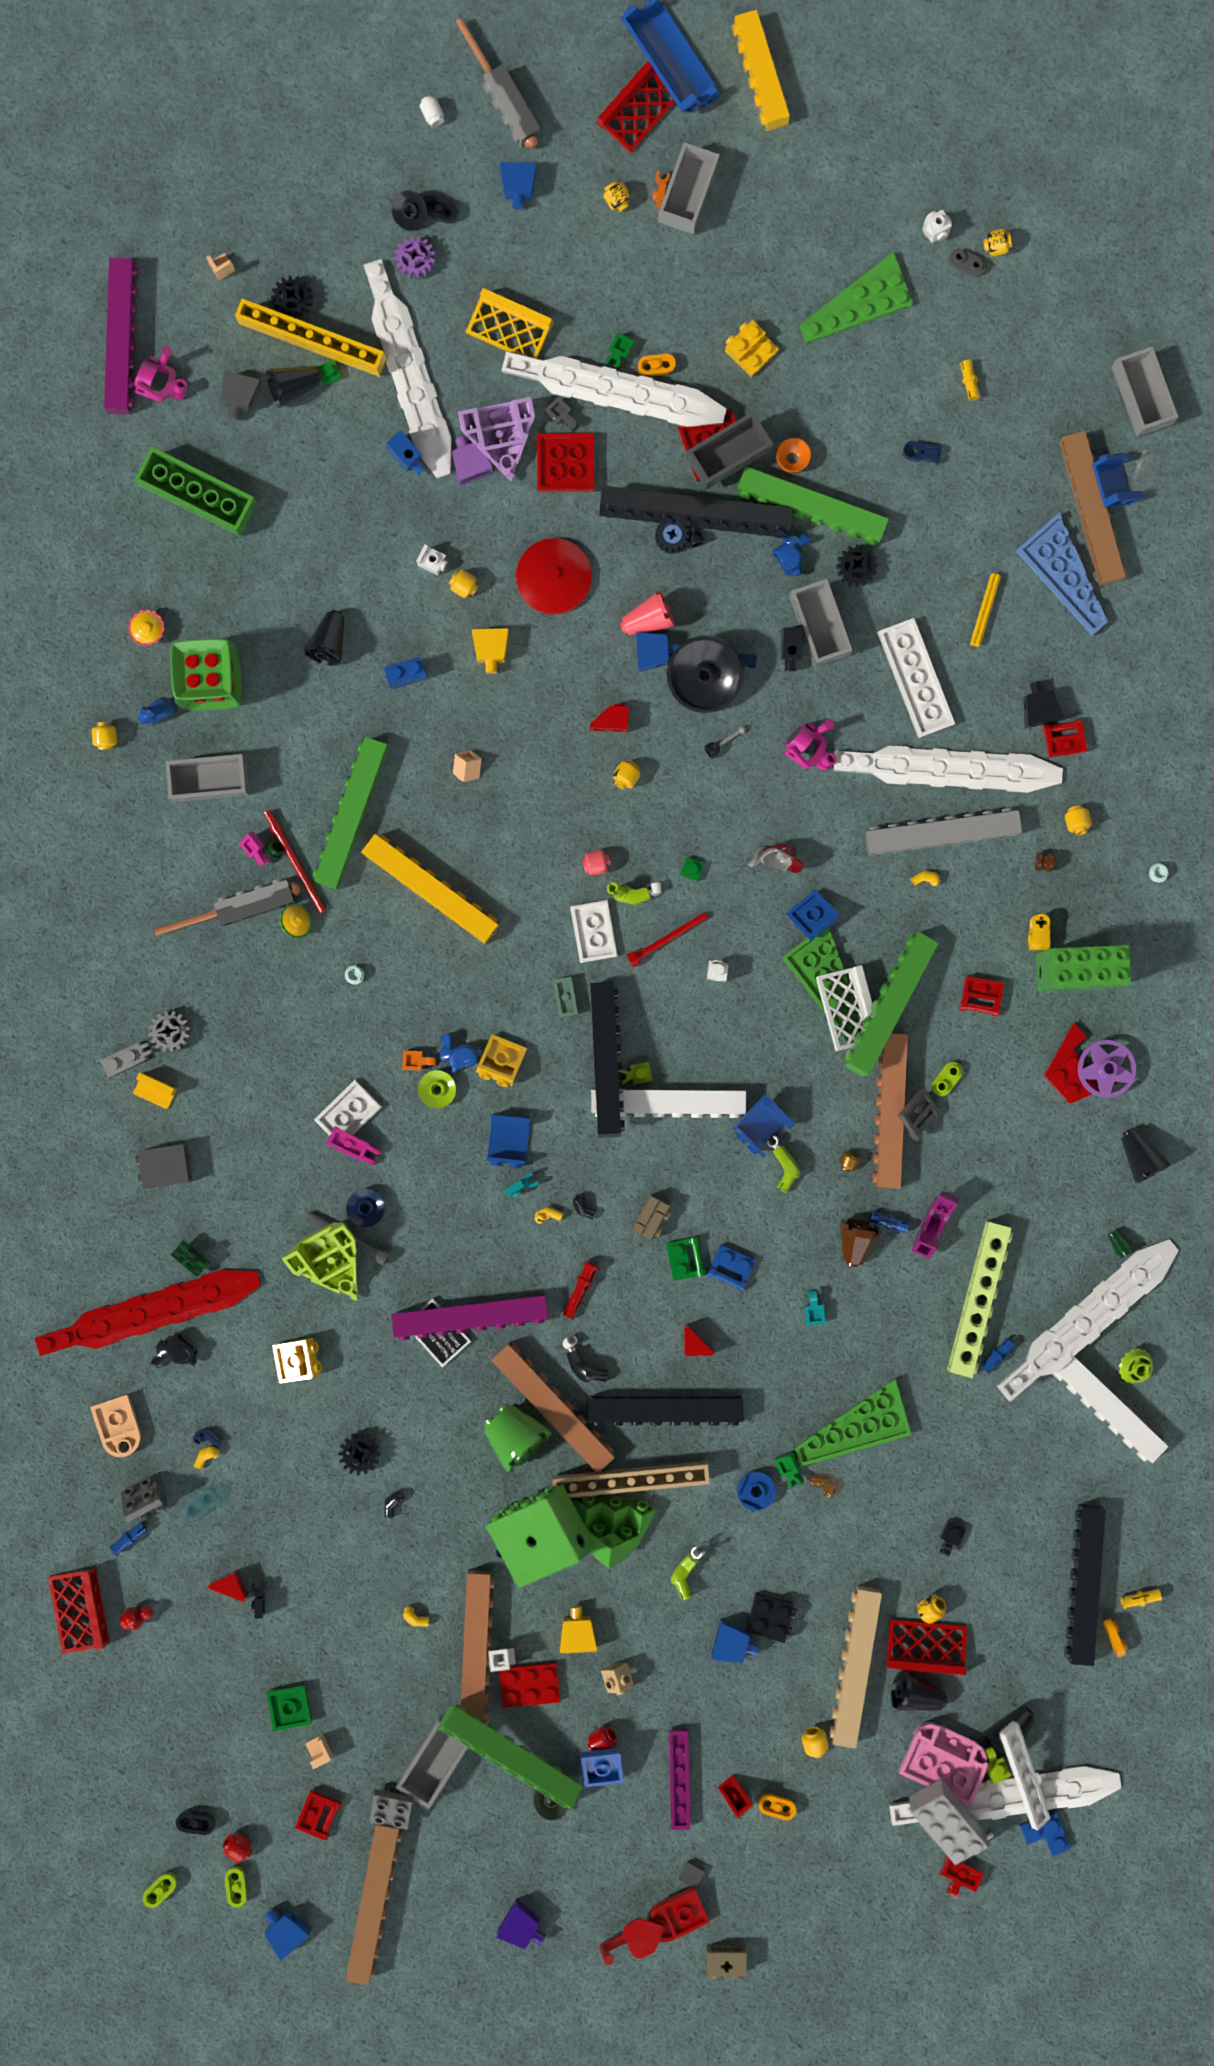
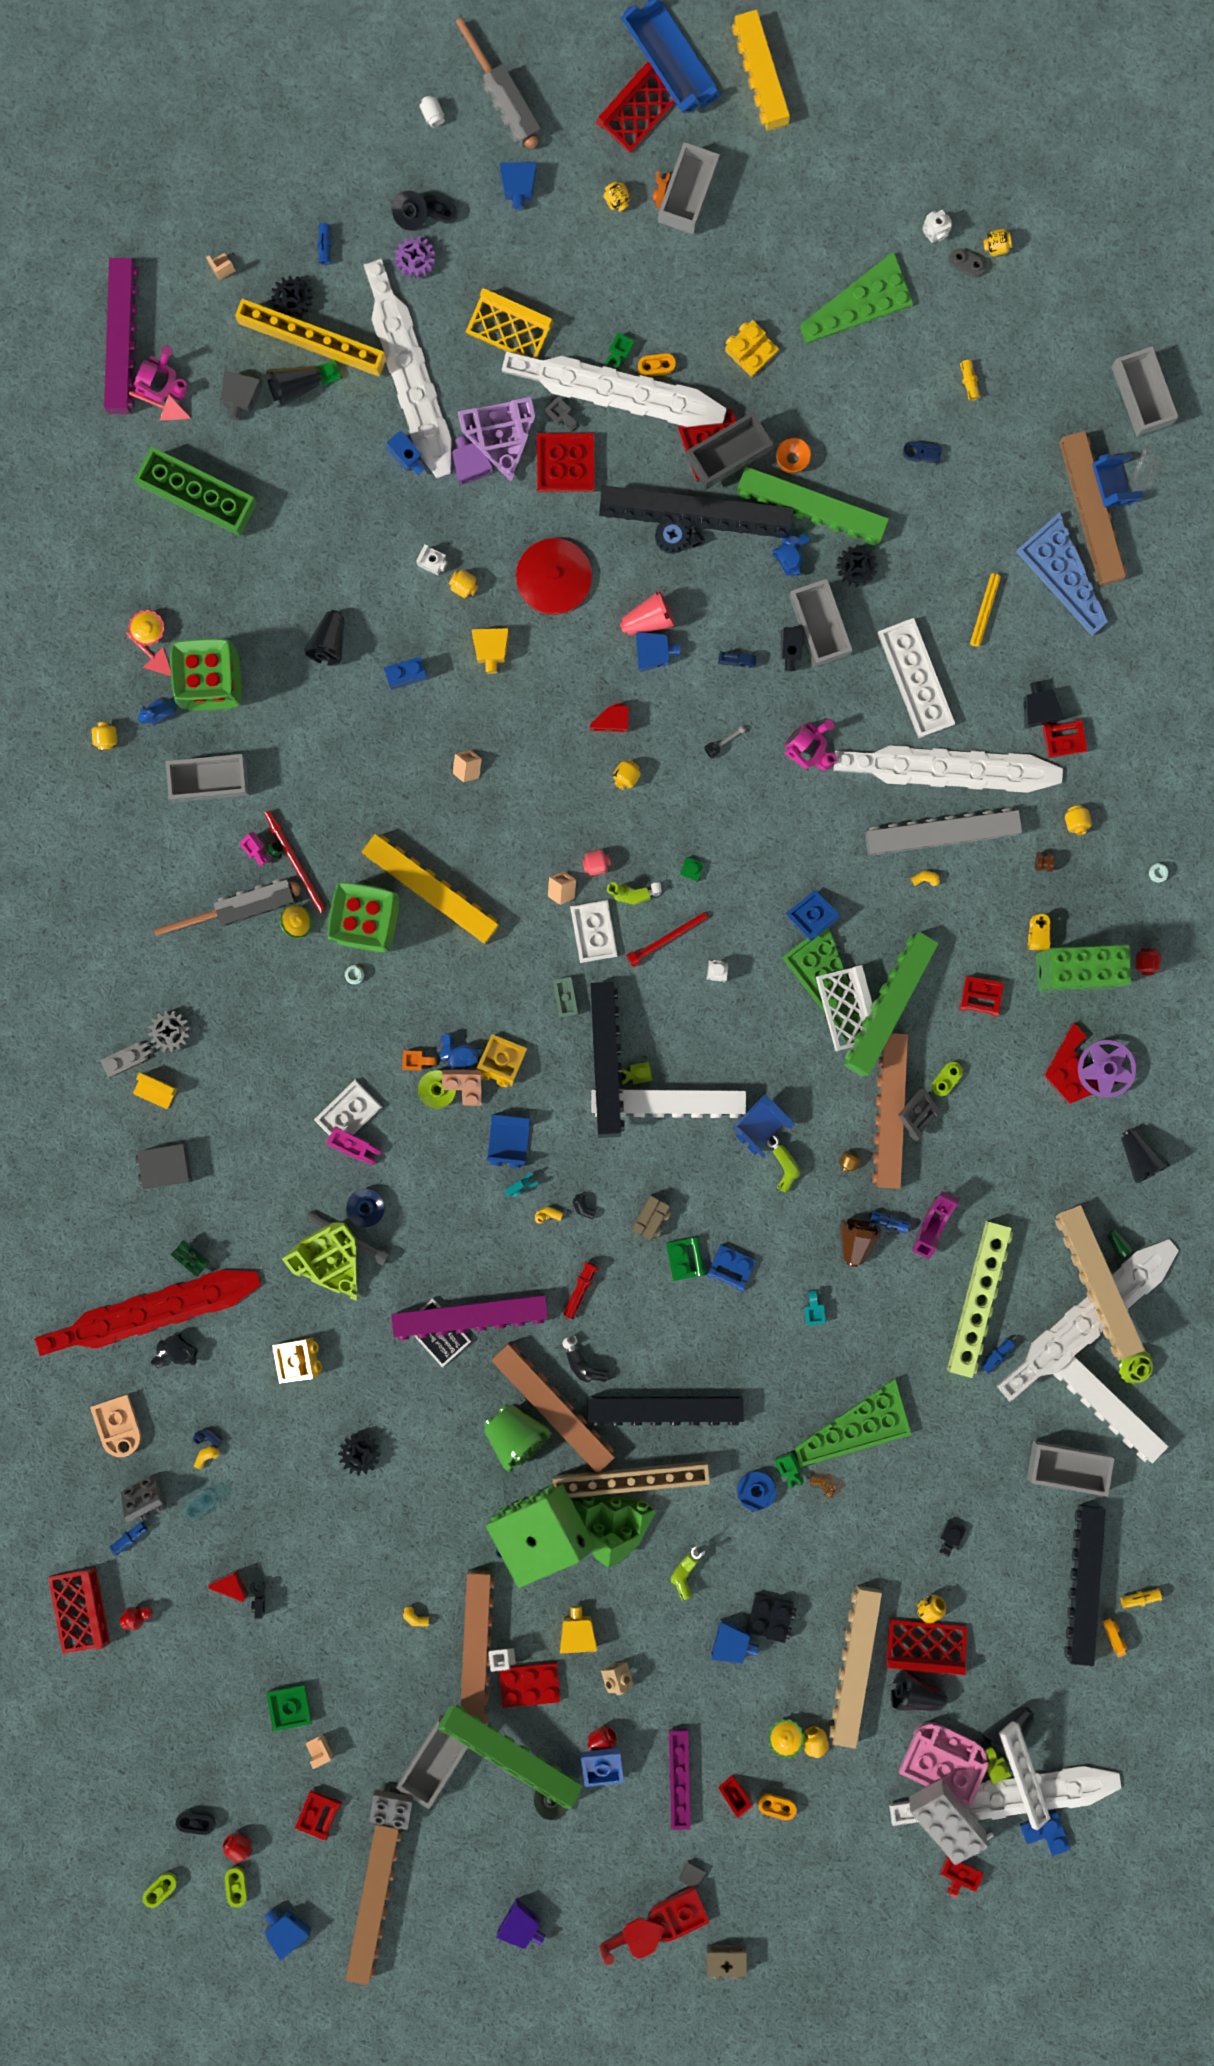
(157, 662): none -> coral piece
(171, 409): none -> coral piece
(324, 243): none -> blue pin
(351, 813): bright green brick -> none
(363, 917): none -> bright green piece
(390, 1502): black arm -> none
(466, 1080): none -> nougat plate
(561, 887): none -> light nougat panel
(694, 1344): red slope -> none
(705, 674): black dish -> none
(778, 856): light grey hair -> none
(786, 1738): none -> yellow piece
(1070, 1468): none -> light grey piece
(1099, 1283): none -> tan brick
(1148, 961): none -> red head

